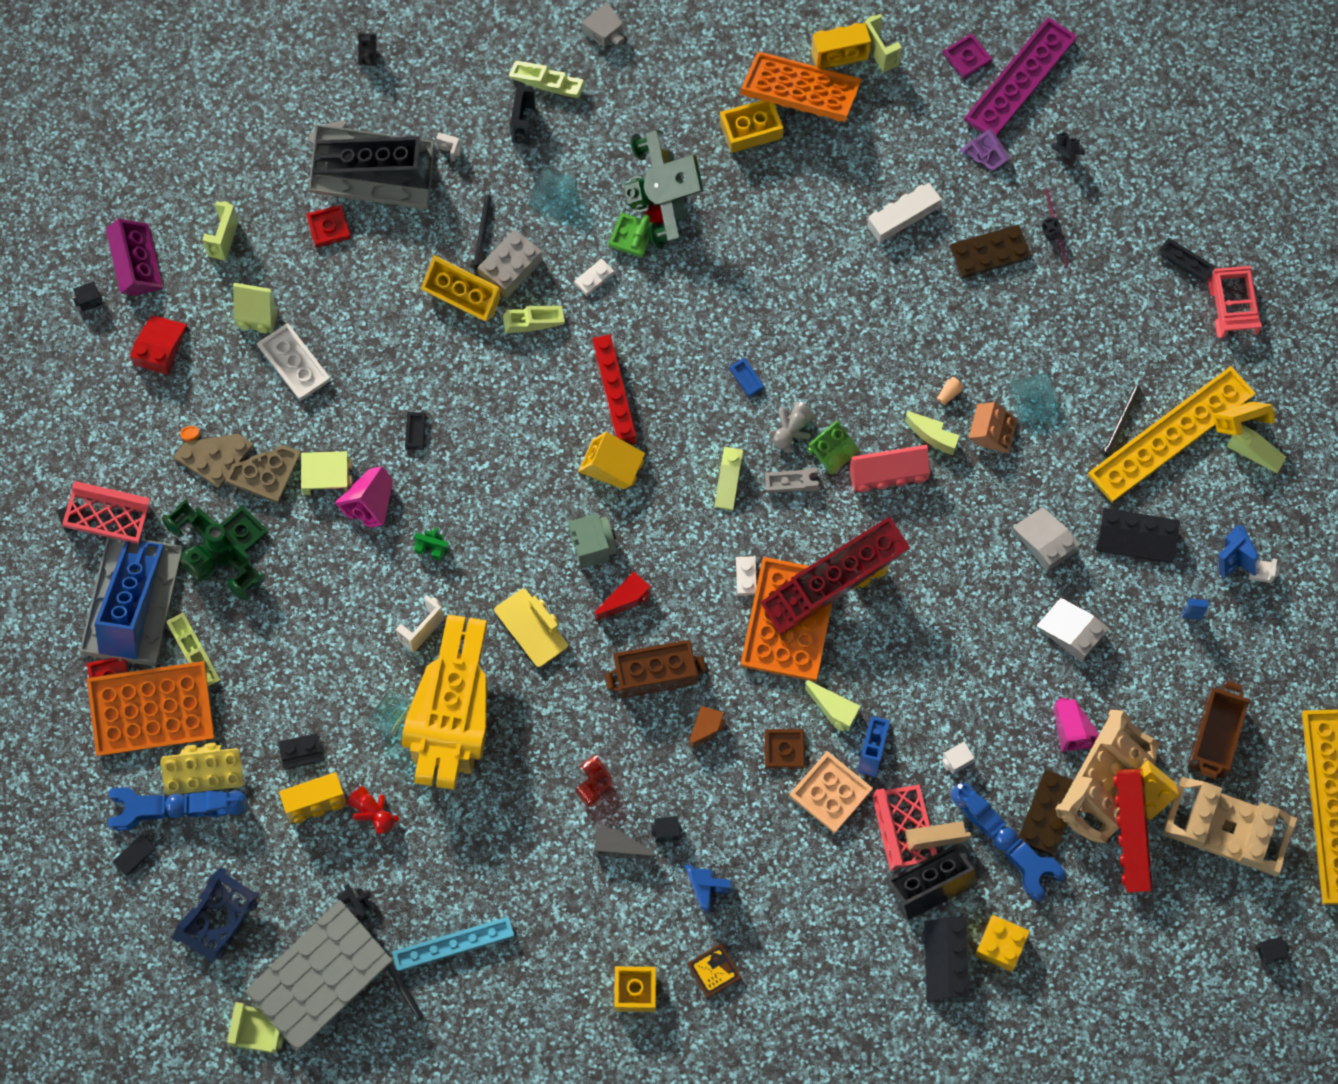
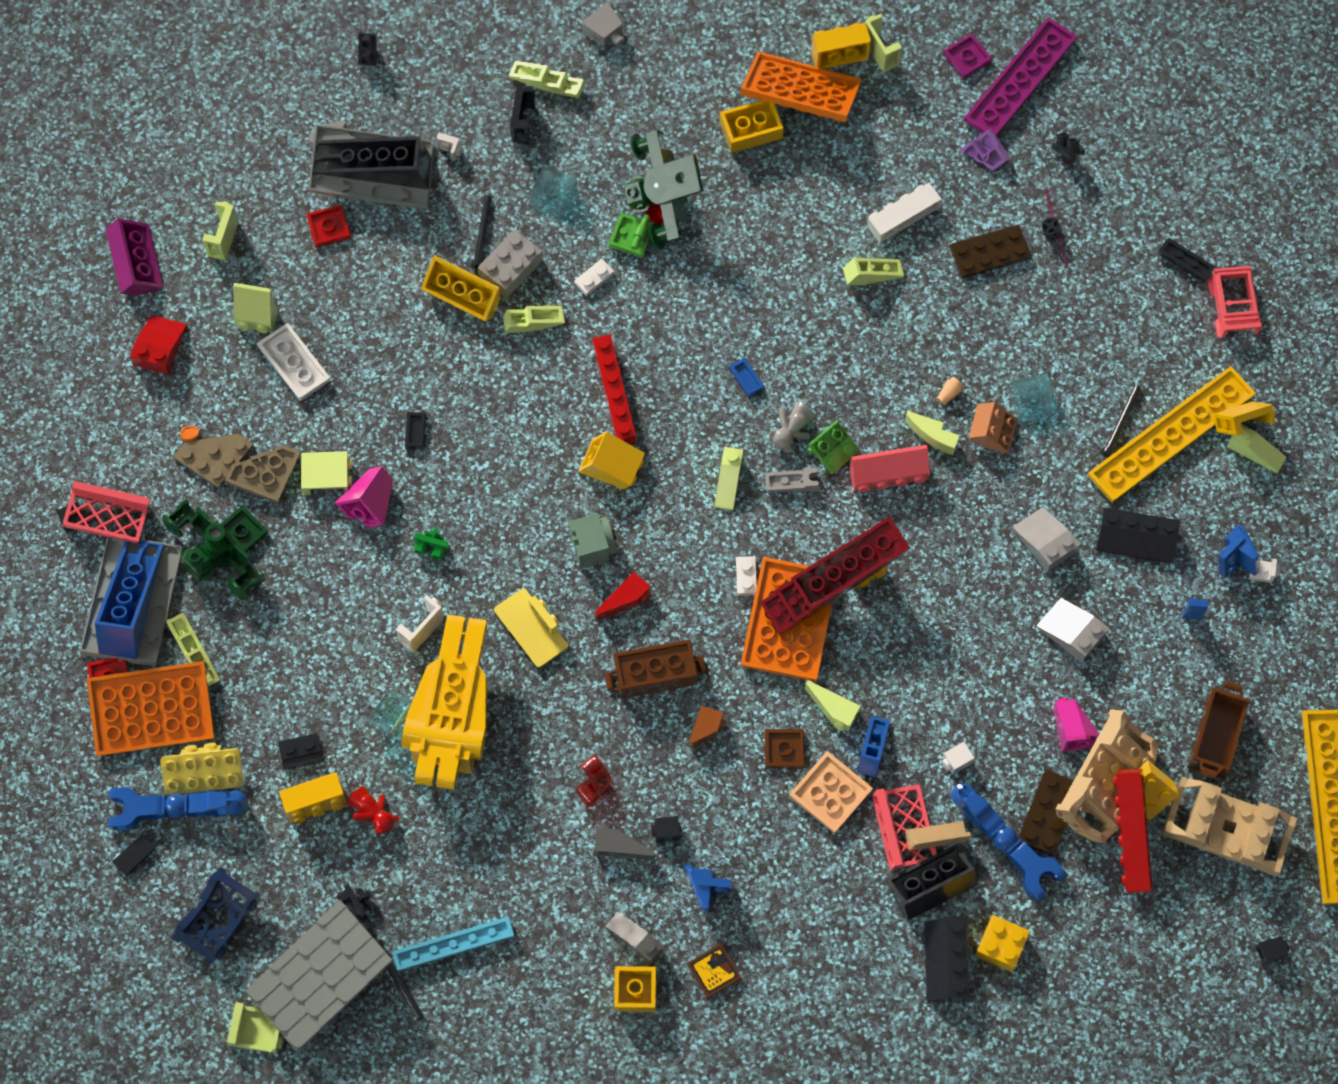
(87, 296): black brick -> none
(635, 938): none -> slope
(872, 270): none -> yellowish green slope

